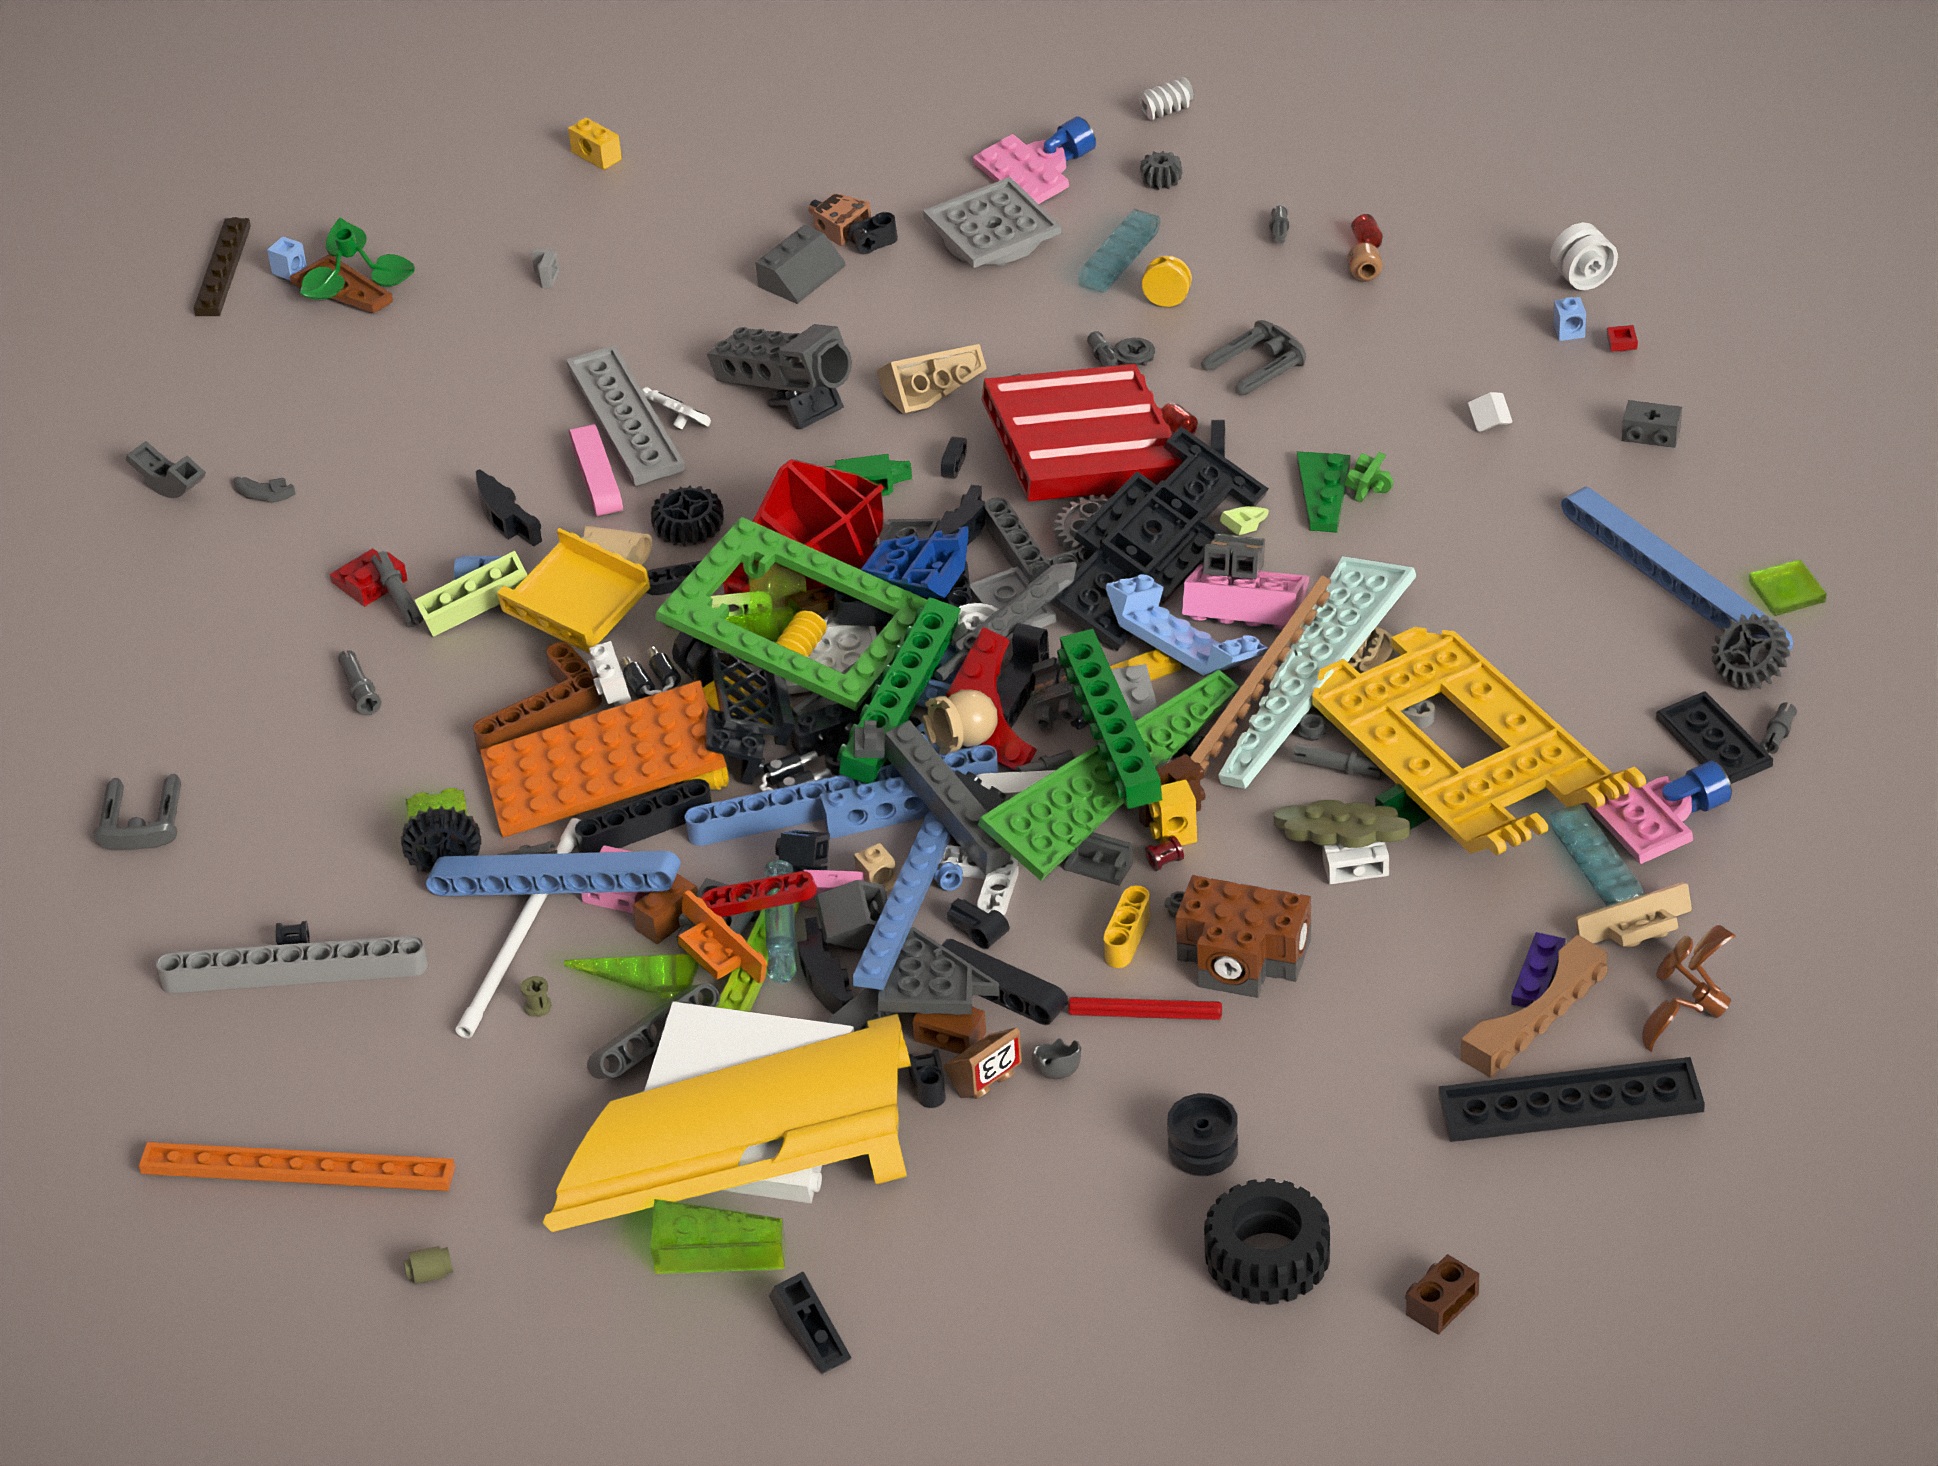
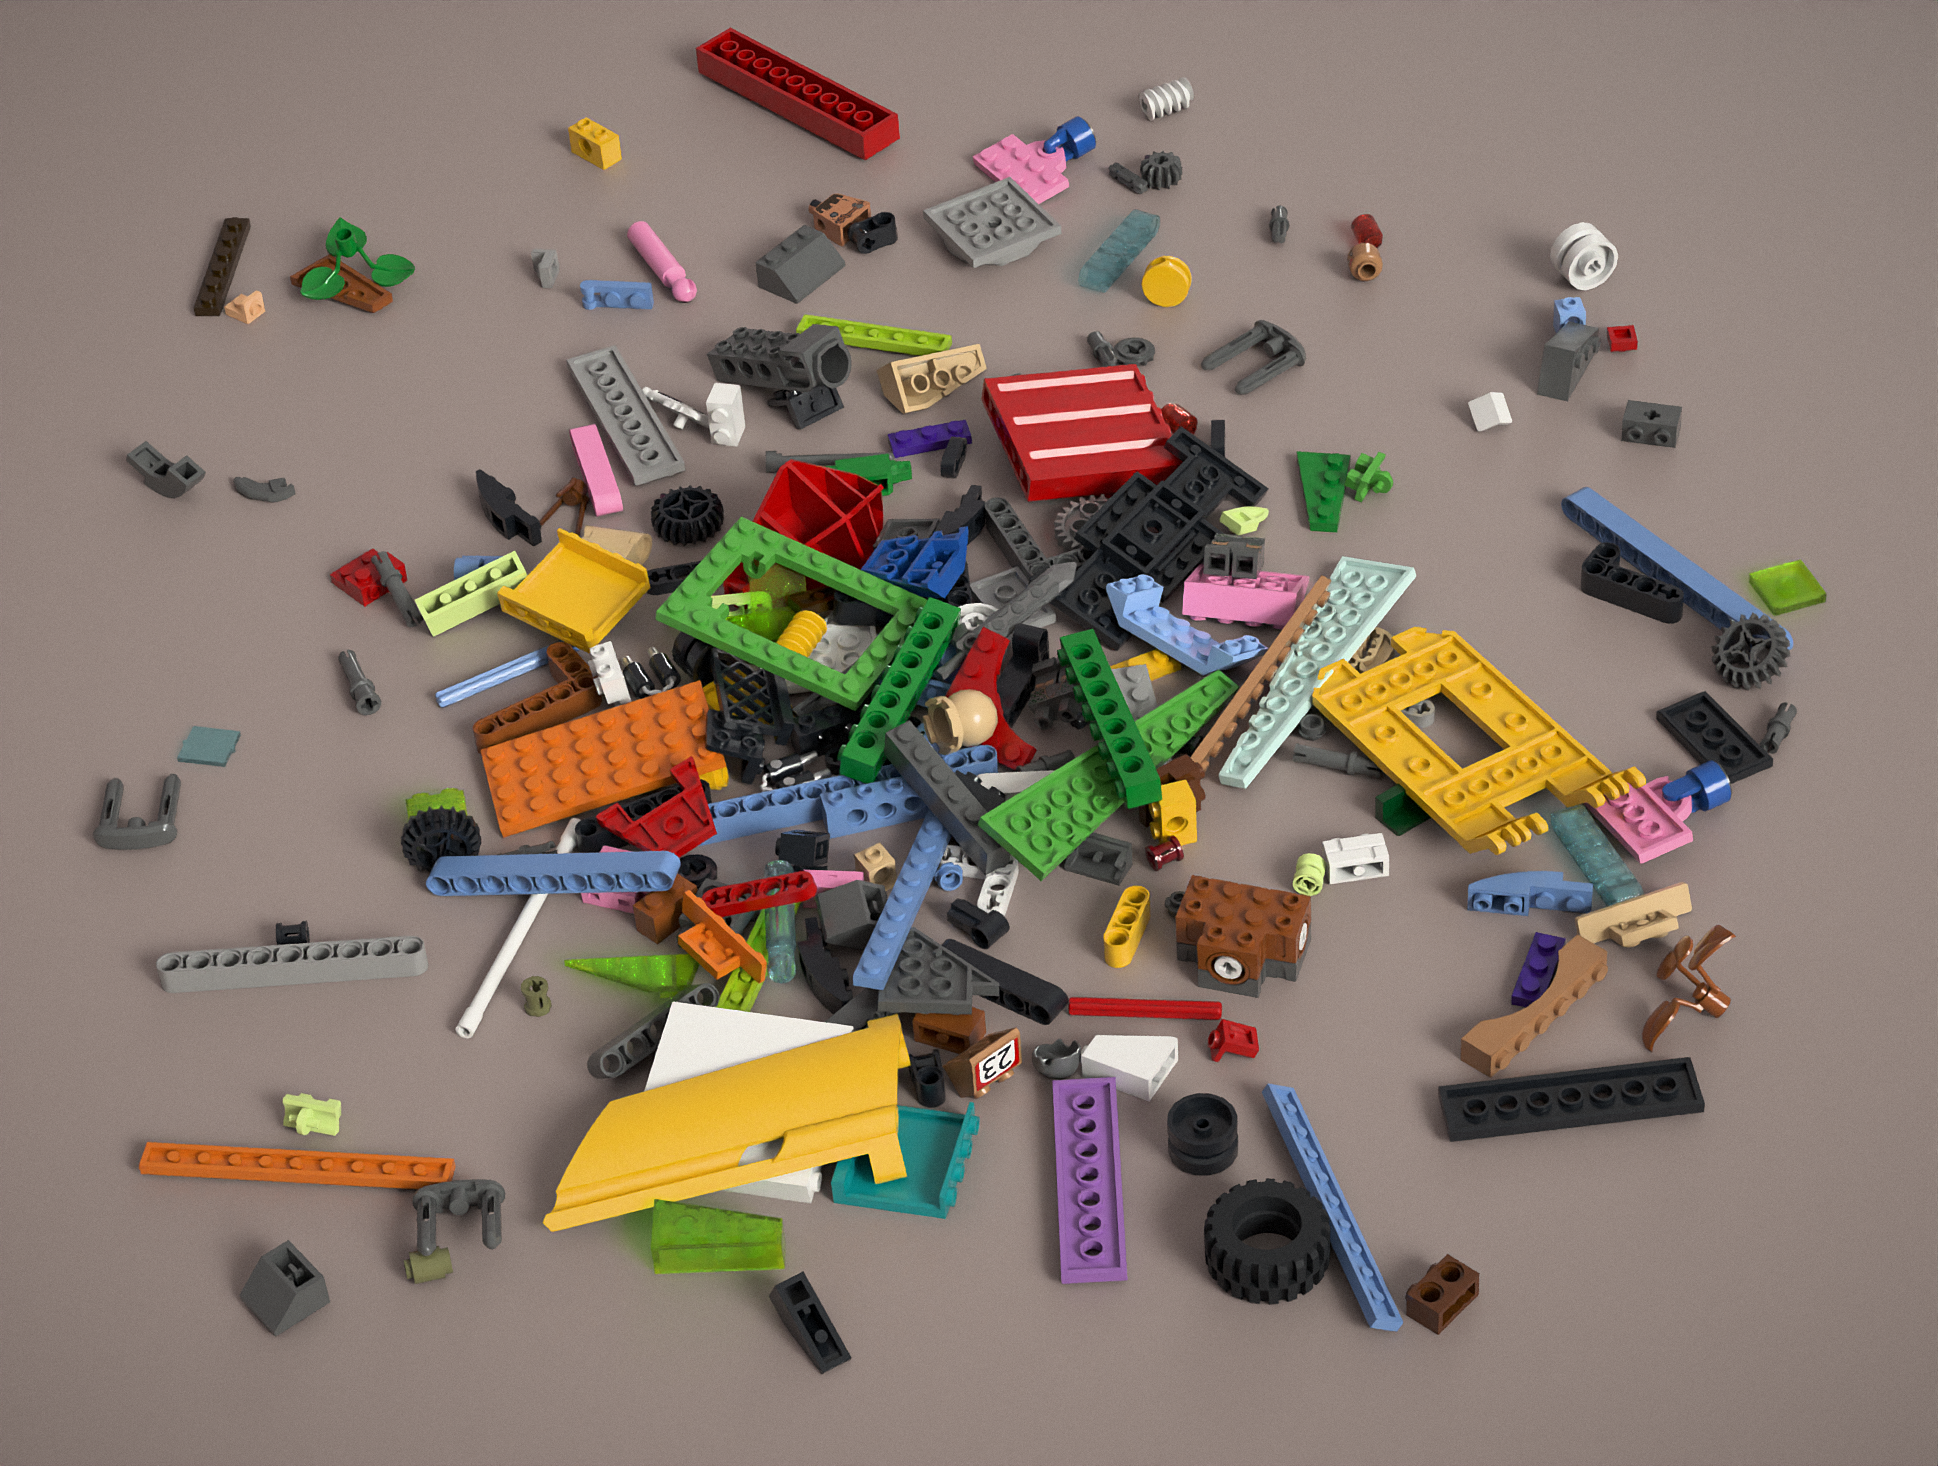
(209, 746): none -> clear light blue piece
(246, 307): none -> light nougat bracket
(284, 1288): none -> dark grey slope
(286, 257): light blue brick -> none
(311, 1115): none -> yellowish green hips
(458, 1197): none -> dark grey piece
(493, 677): none -> medium blue axle
(571, 494): none -> reddish brown plant
(616, 294): none -> medium blue plate
(661, 261): none -> bright pink piece
(672, 826): none -> red wing
(702, 865): none -> black gear
(725, 414): none -> white piece
(776, 460): none -> dark grey piece
(798, 93): none -> red brick
(869, 741): dark grey tile -> none
(882, 337): none -> lime plate
(927, 438): none -> dark purple plate
(933, 1158): none -> teal panel
(1105, 1189): none -> medium lavender plate
(1128, 178): none -> dark grey axle
(1135, 1061): none -> white slope
(1233, 1038): none -> red bracket
(1309, 874): none -> yellowish green wheel
(1340, 823): olive plate -> none
(1344, 1231): none -> medium blue plate
(1531, 889): none -> medium blue slope
(1566, 359): none -> dark grey wedge
(1608, 581): none -> black beam

